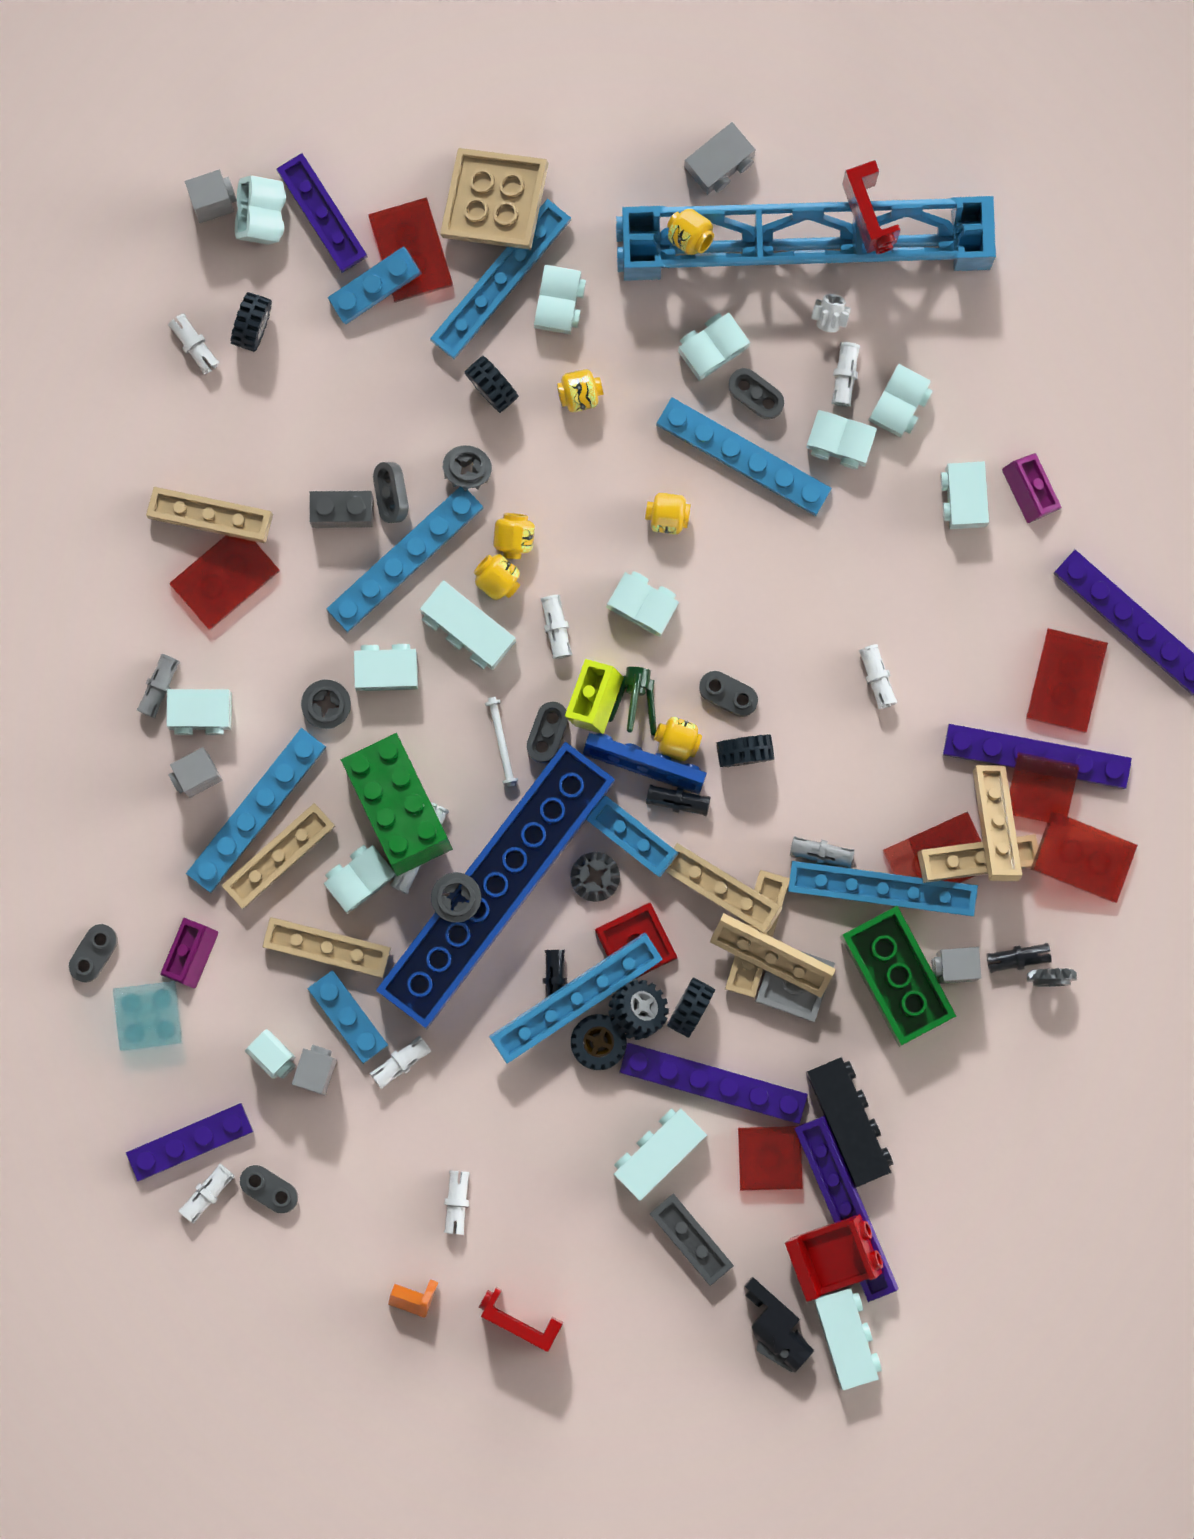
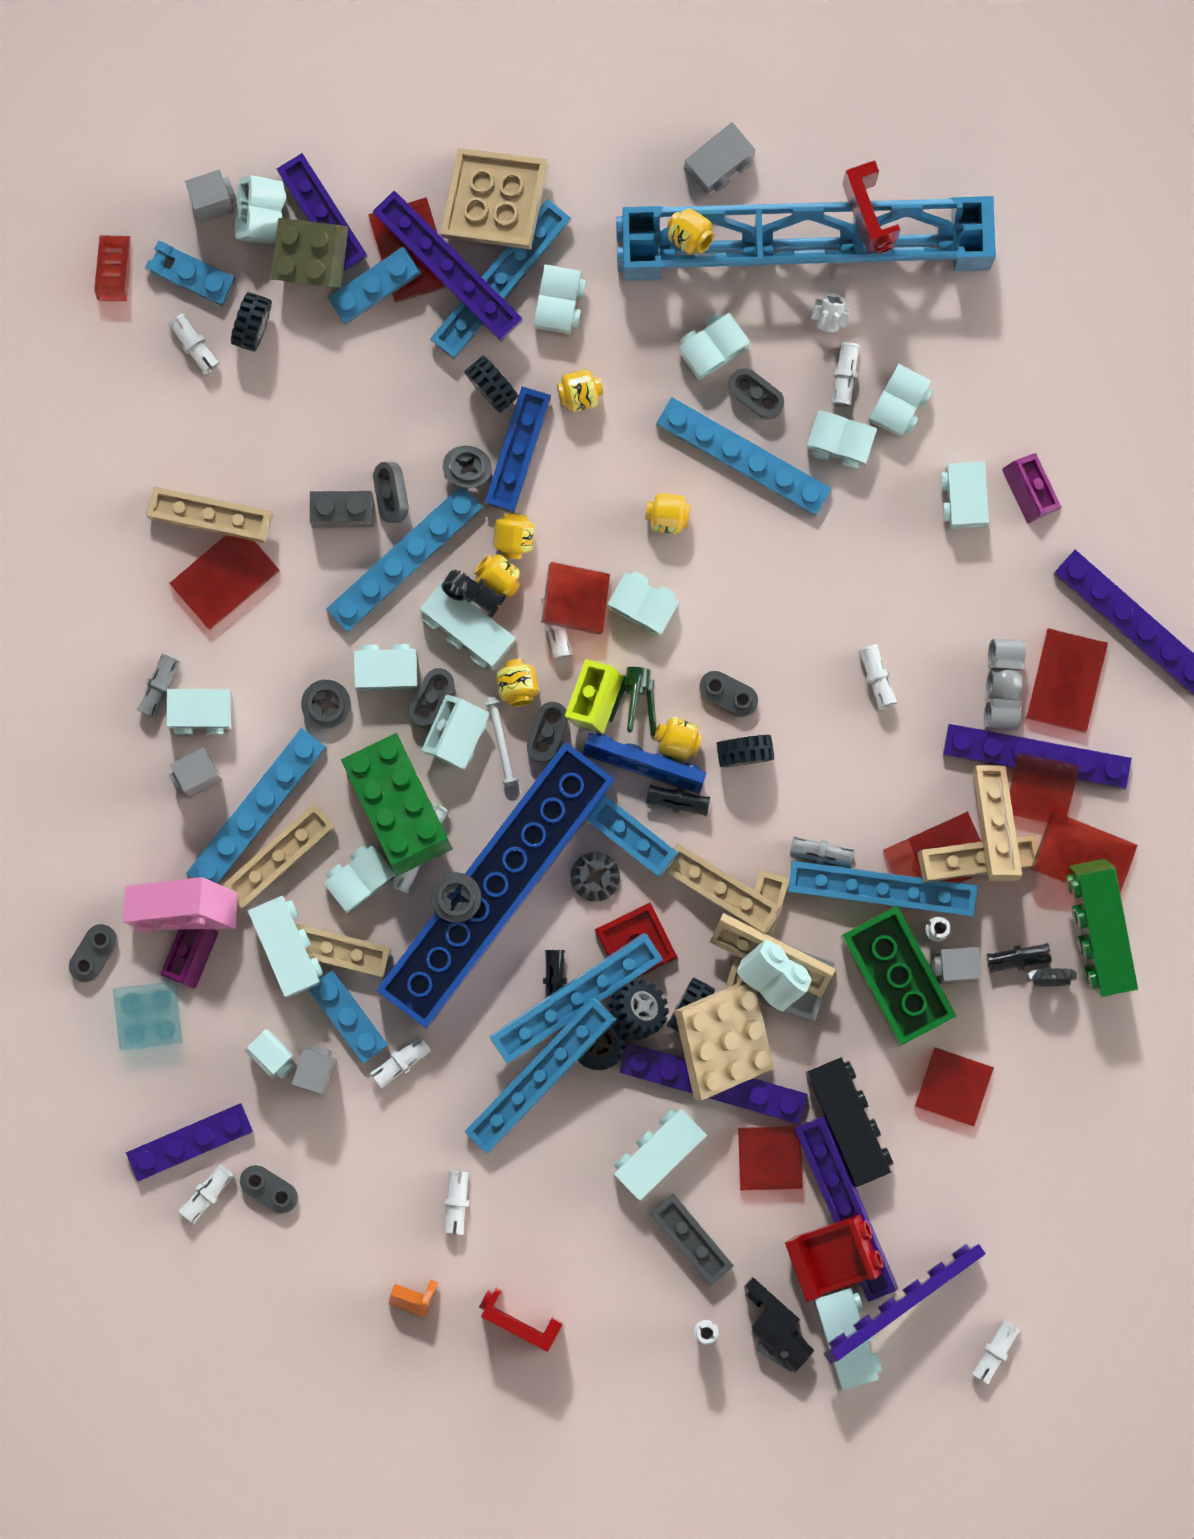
(112, 287): none -> clear red slope
(180, 905): none -> bright pink wedge
(191, 274): none -> dark azure plate
(286, 946): none -> light aqua brick
(309, 252): none -> olive brick
(429, 697): none -> dark grey plate
(447, 266): none -> dark purple plate
(455, 732): none -> light aqua brick
(462, 588): none -> black connector
(517, 683): none -> yellow head
(518, 449): none -> blue plate
(540, 1075): none -> dark azure plate
(575, 598): none -> clear red tile
(714, 1332): none -> white pin
(723, 1040): none -> tan plate
(774, 975): none -> light aqua brick
(892, 1309): none -> dark purple plate
(945, 929): none -> white pin
(954, 1086): none -> clear red tile
(996, 1352): none -> white pin
(1004, 684): none -> light grey piece
(1102, 927): none -> green brick

